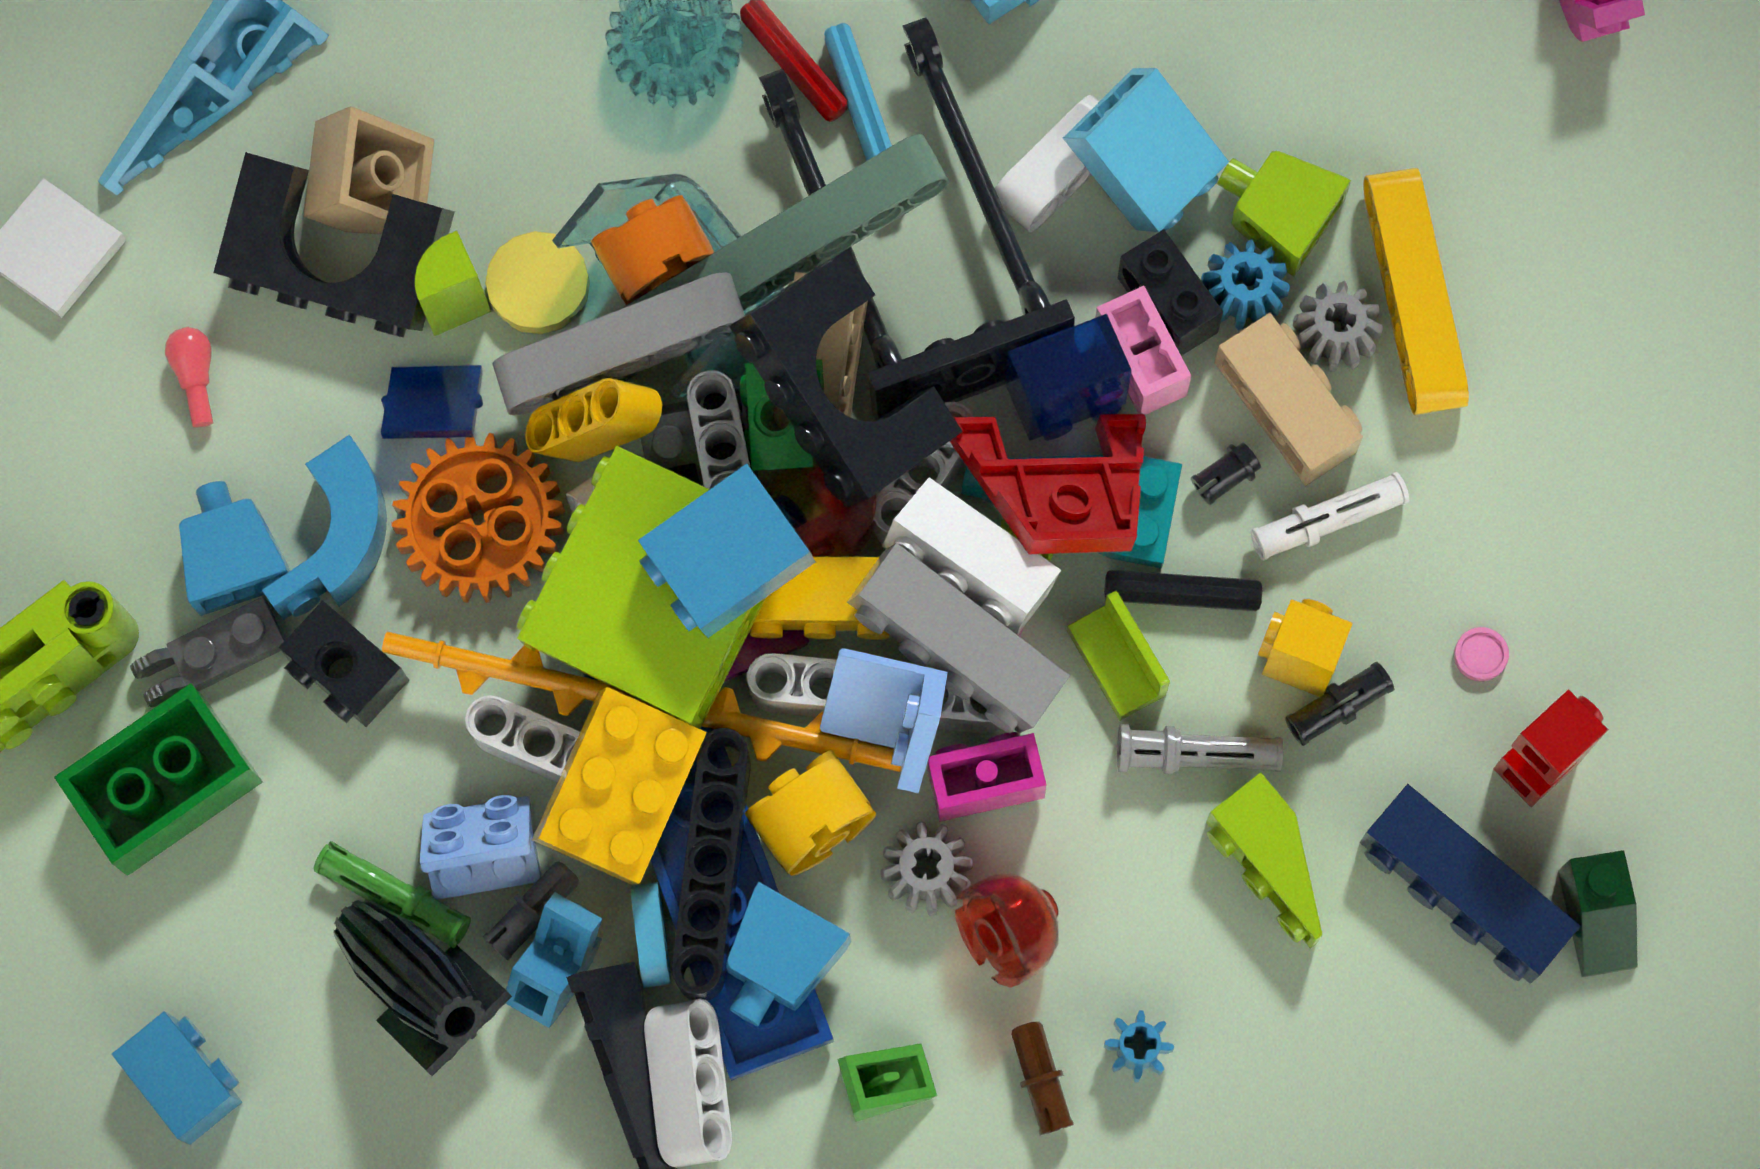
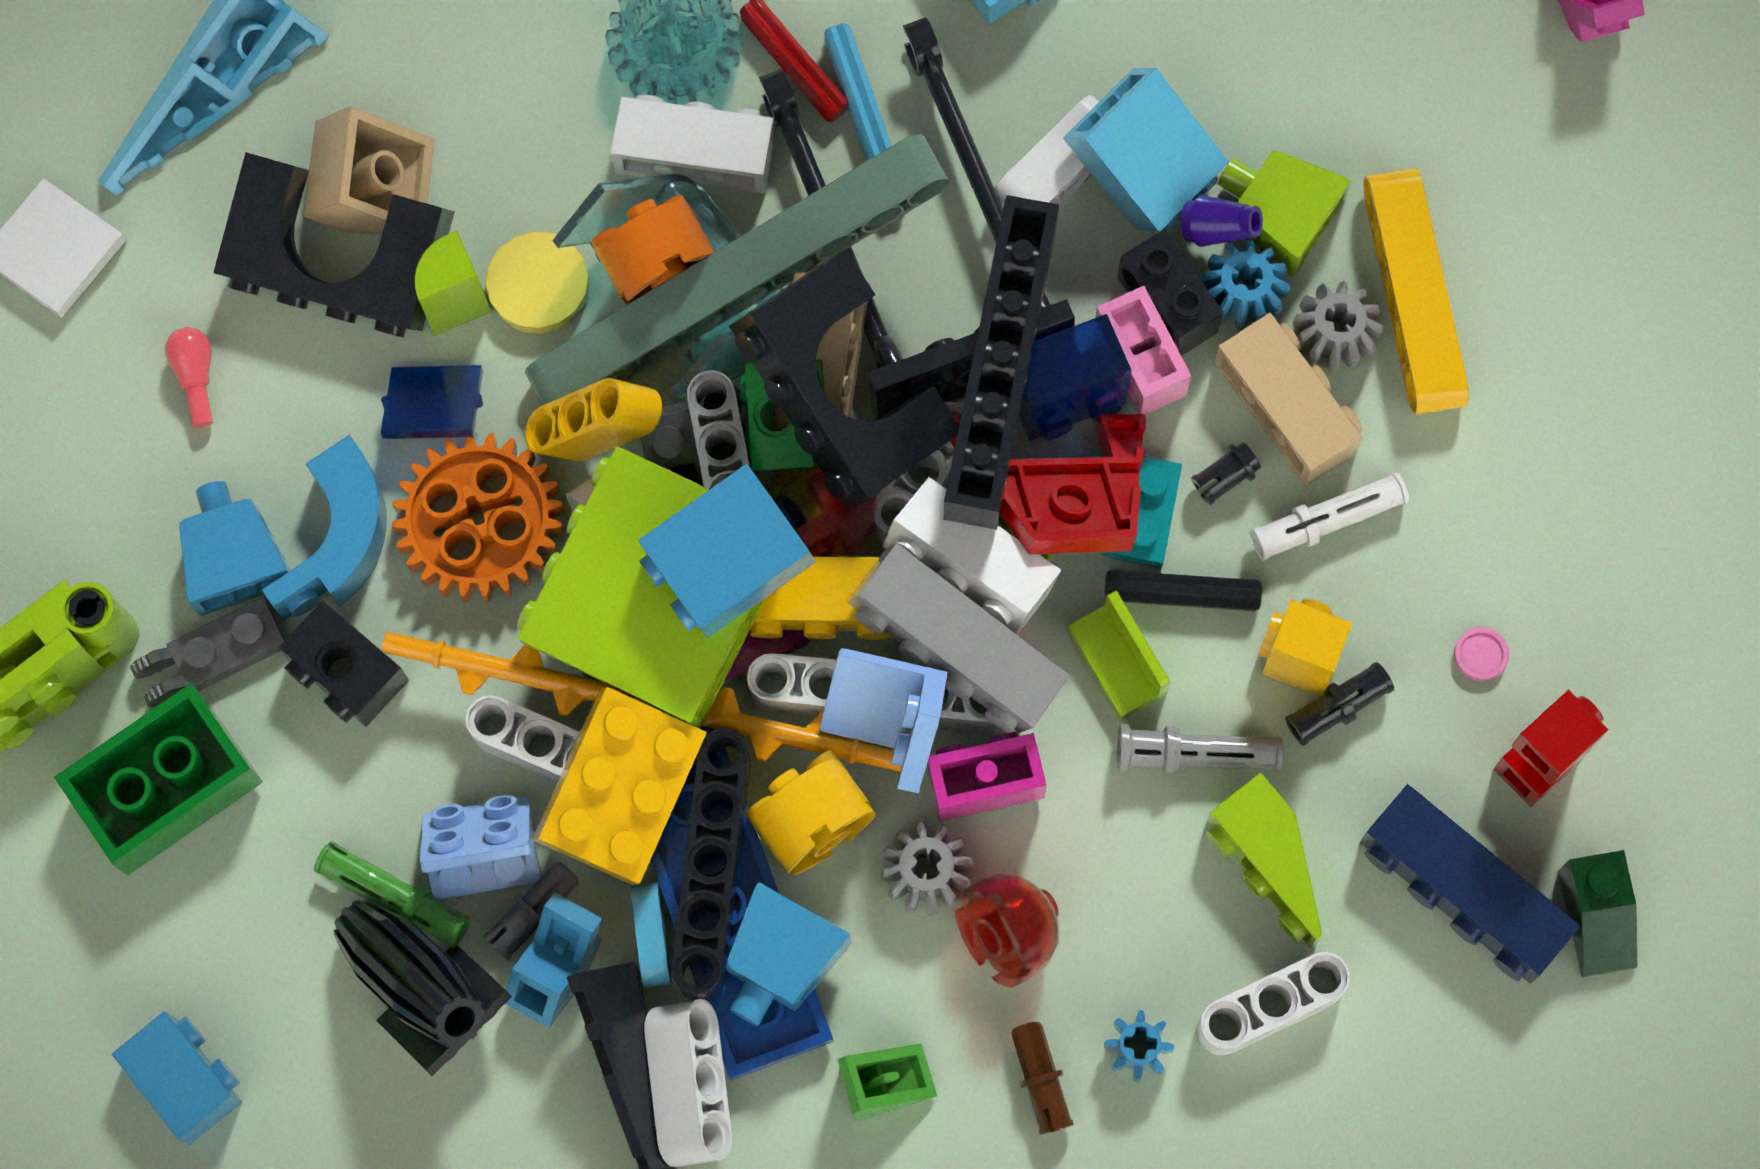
(618, 343): light grey beam -> none
(694, 141): none -> white brick
(1001, 362): none -> black brick
(1219, 221): none -> dark purple cone
(1292, 984): none -> white beam

